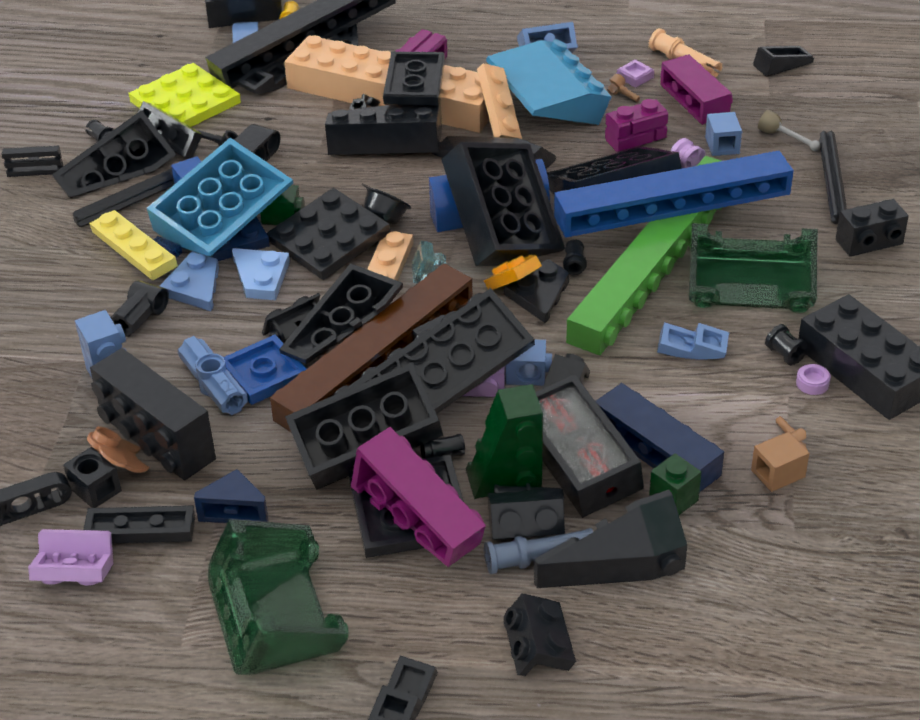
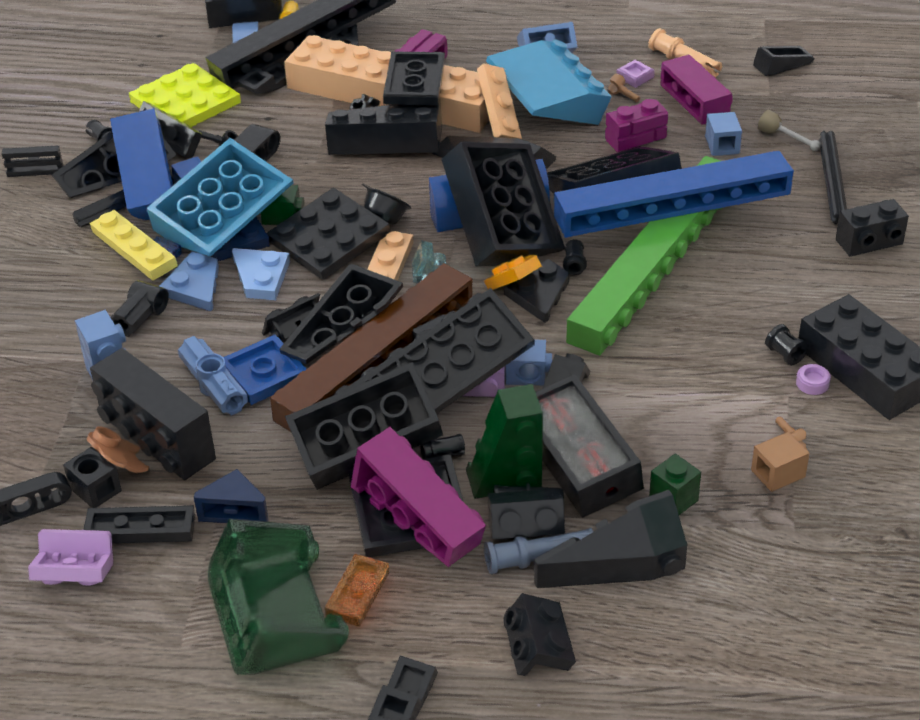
(141, 160): none -> blue brick
(357, 589): none -> clear orange plate
(658, 435): dark blue brick -> none
(689, 154): lavender wheel -> none
(702, 344): medium blue slope -> none
(753, 270): clear green windscreen -> none

